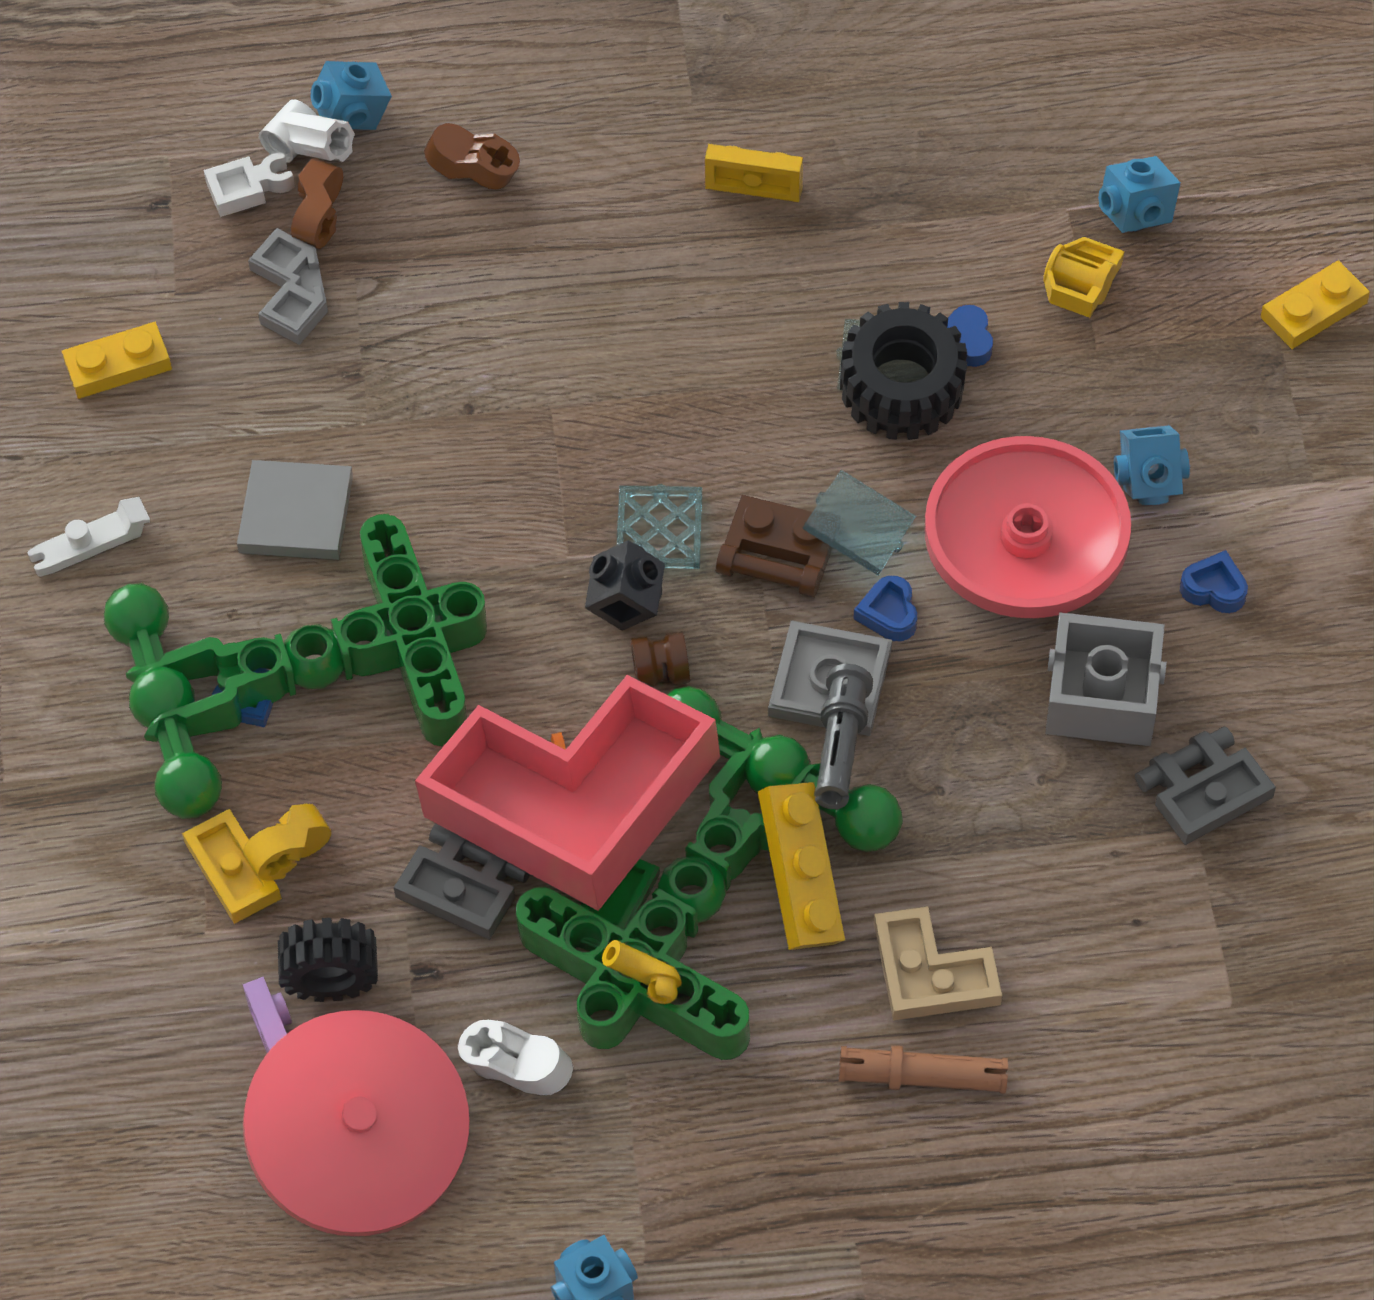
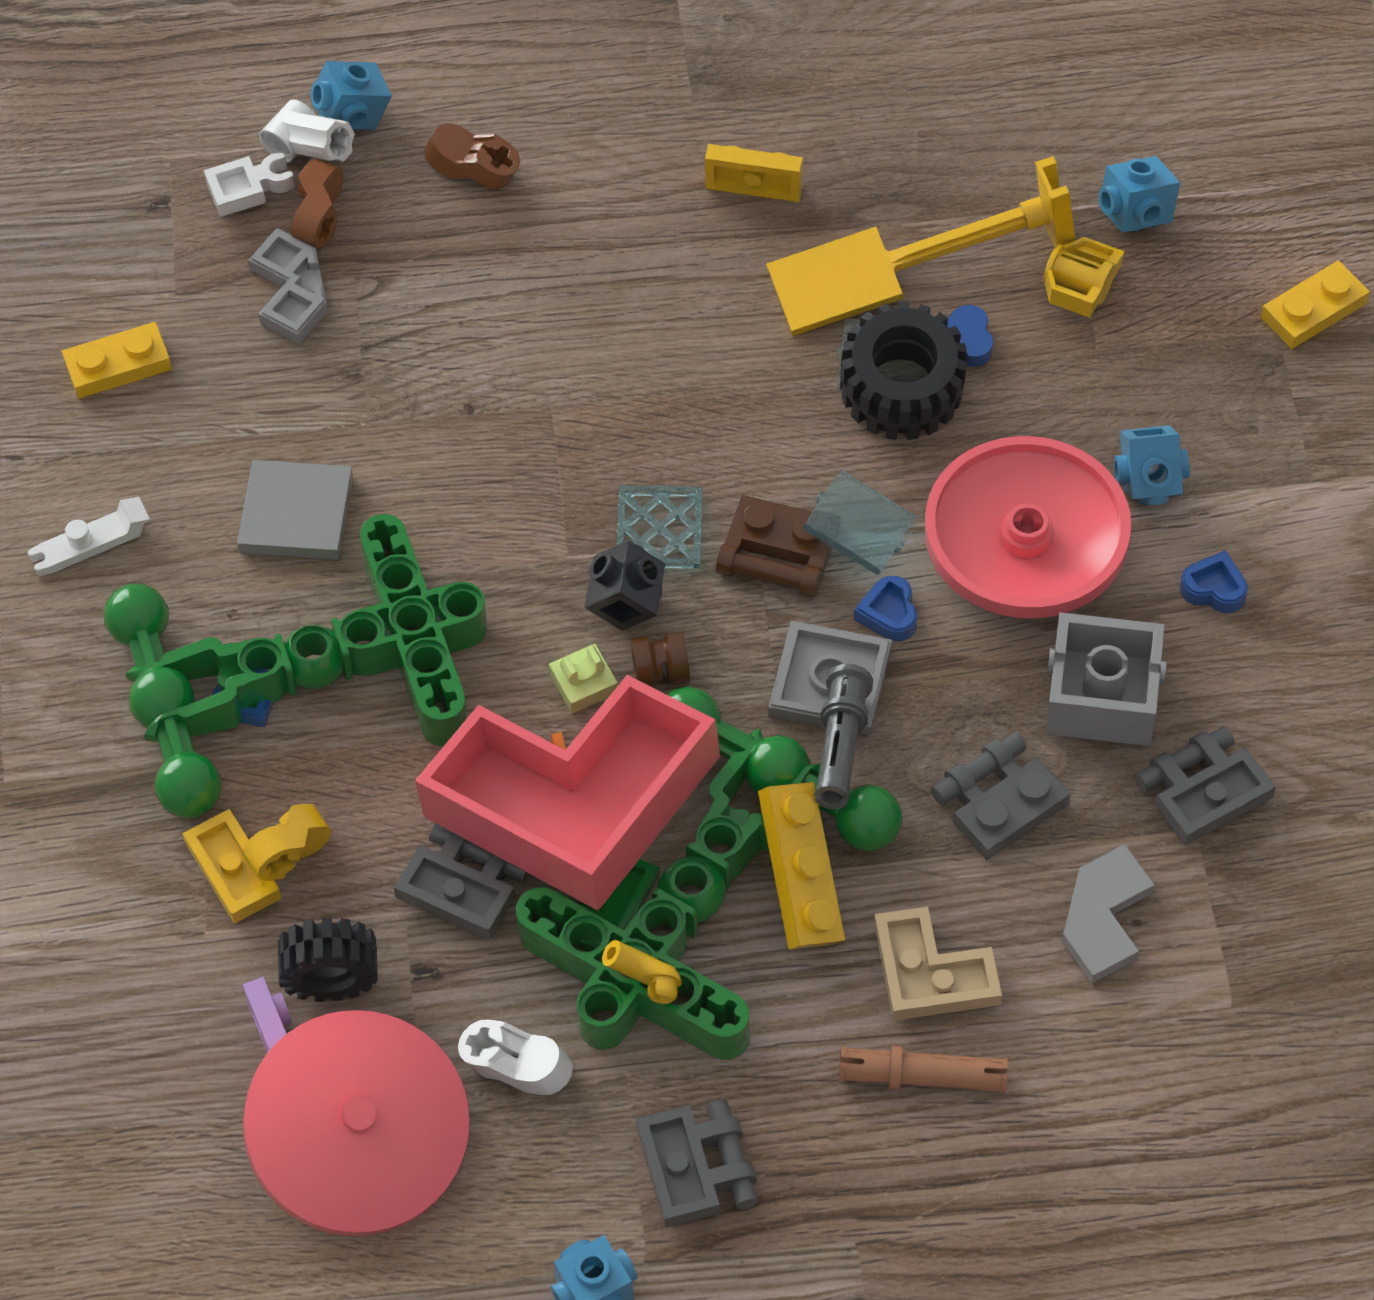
(583, 678): none -> yellowish green tile
(679, 1166): none -> dark grey plate
(860, 273): none -> yellow piece
(1010, 807): none -> dark grey plate
(1091, 929): none -> light grey tile

